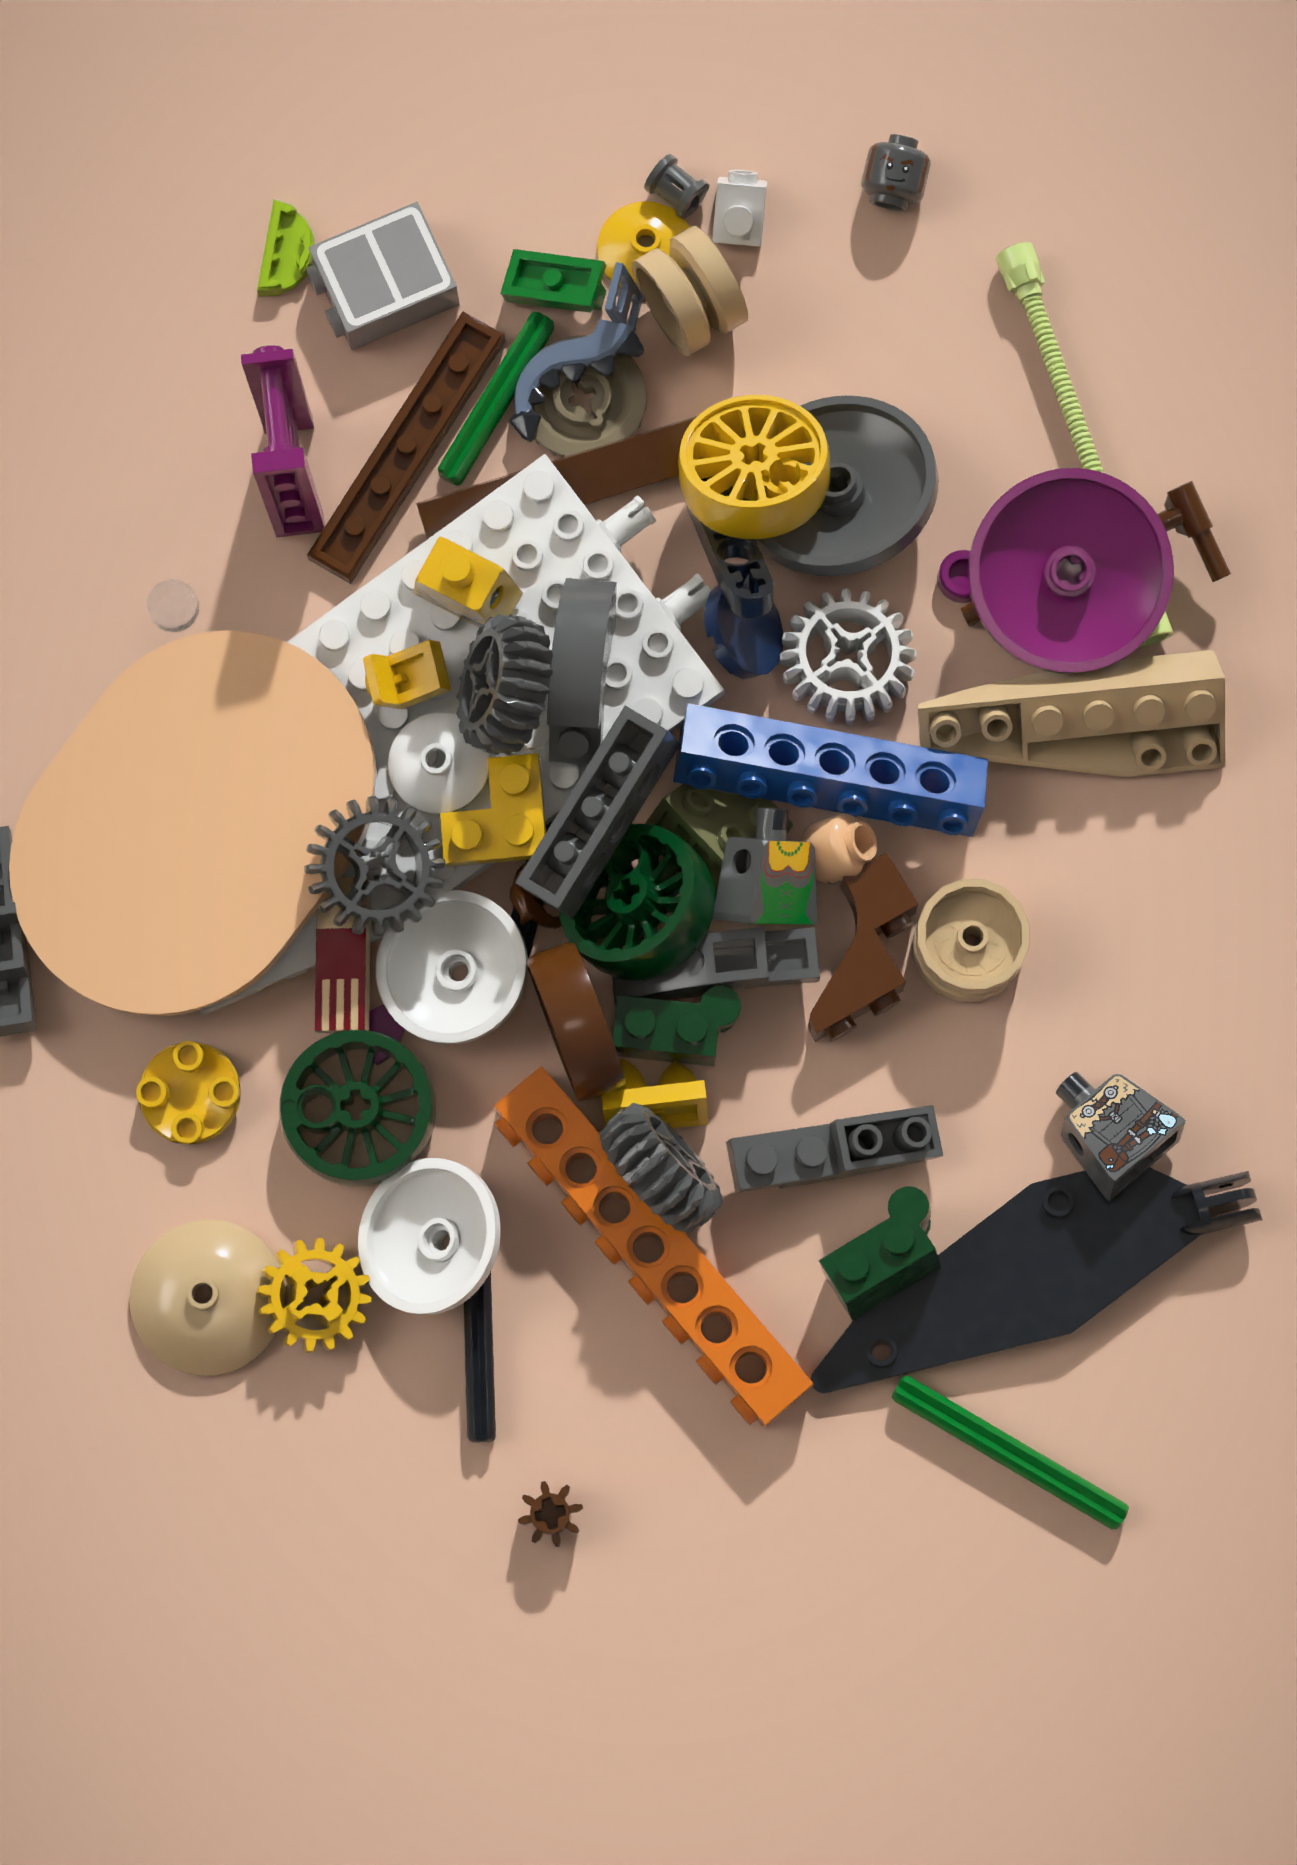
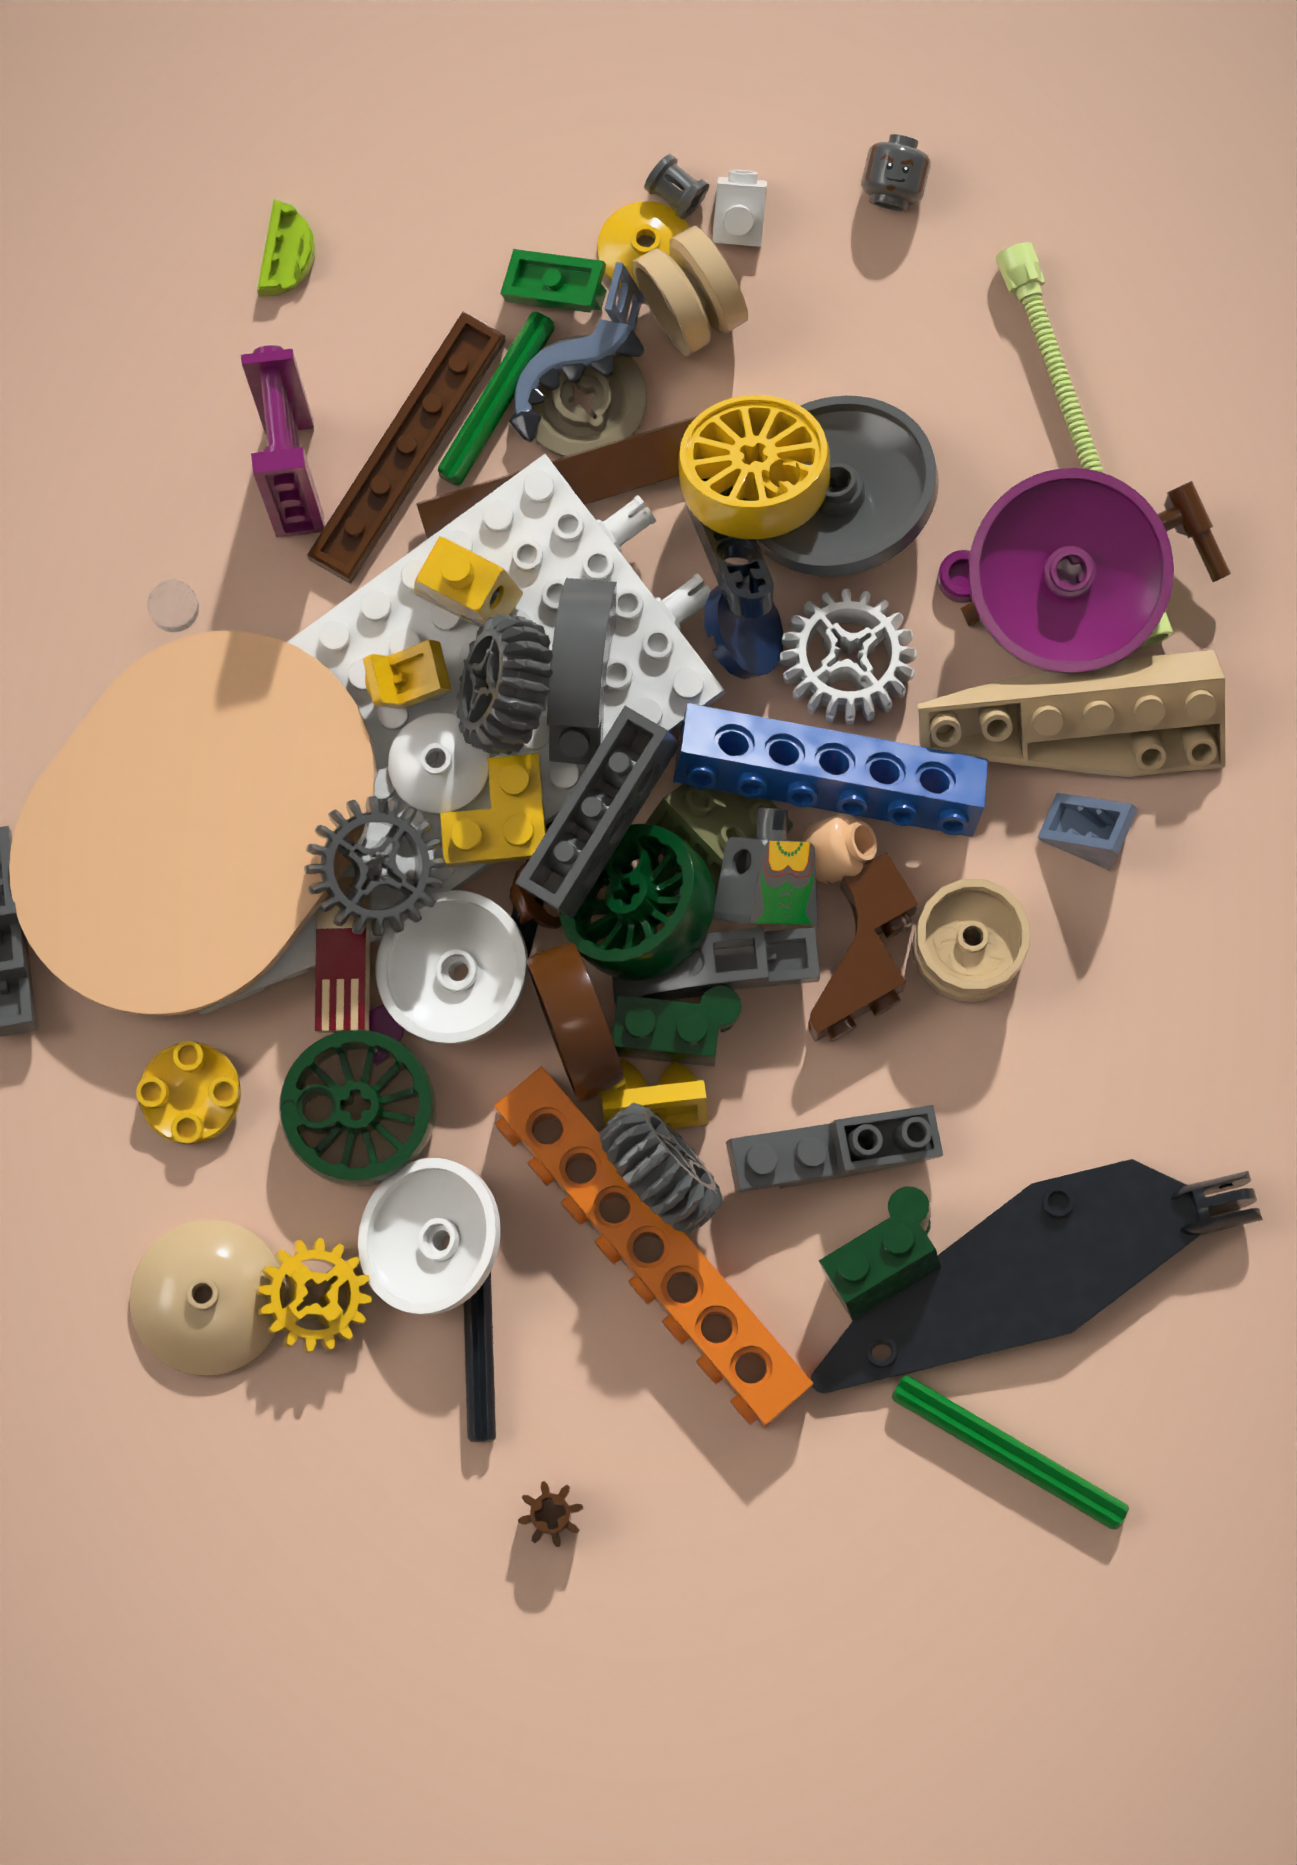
(382, 276): light grey brick -> none
(1088, 827): none -> sand blue slope
(1116, 1130): torso -> none

